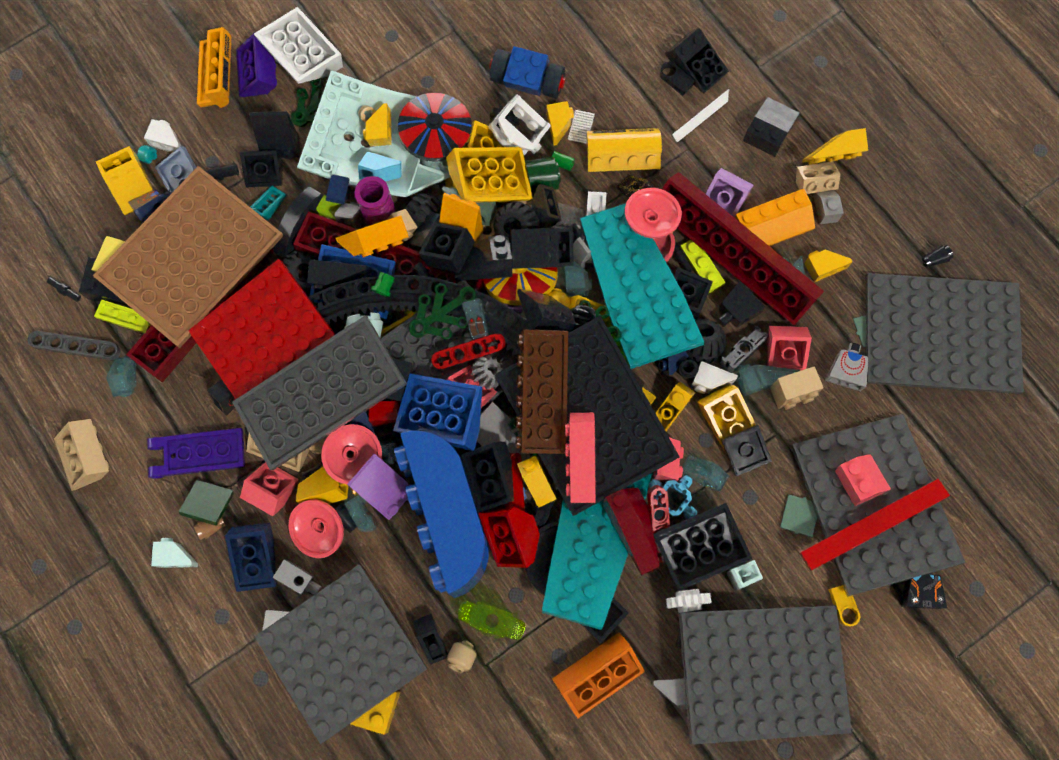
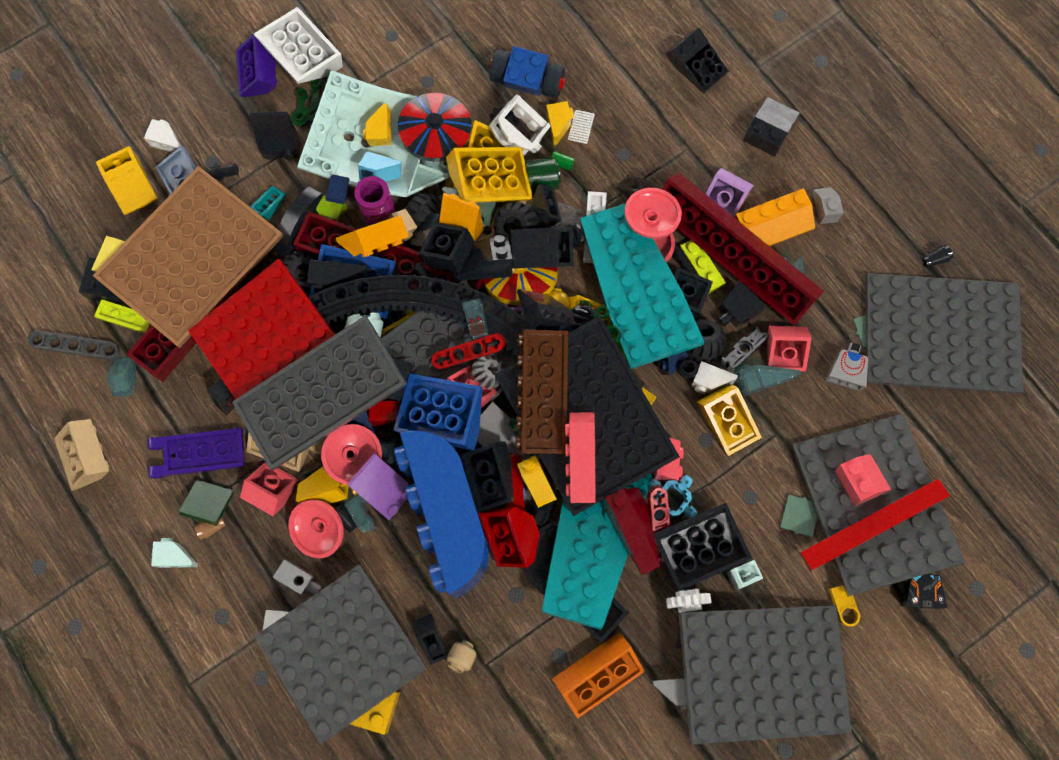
(63, 289): black bar -> none
(144, 205): dark blue torso -> none
(147, 154): teal piece -> none
(214, 69): light orange brick -> none
(252, 556): dark blue slope -> none
(262, 168): black slope -> none
(349, 215): light grey slope -> none
(365, 108): tan bush -> none
(383, 284): green bush -> none
(439, 314): dark green plant -> none
(477, 615): clear neon green piece -> none
(577, 281): clear light blue slope -> none
(581, 252): light grey slope -> none
(624, 149): yellow brick -> none
(674, 404): yellow slope -> none
(679, 81): black piece -> none
(701, 116): white sticker -> none
(705, 473): clear light blue slope -> none
(746, 450): black tile -> none
(796, 388): tan brick -> none
(818, 177): tan brick -> none
(825, 264): yellow slope -> none
(842, 146): yellow slope -> none

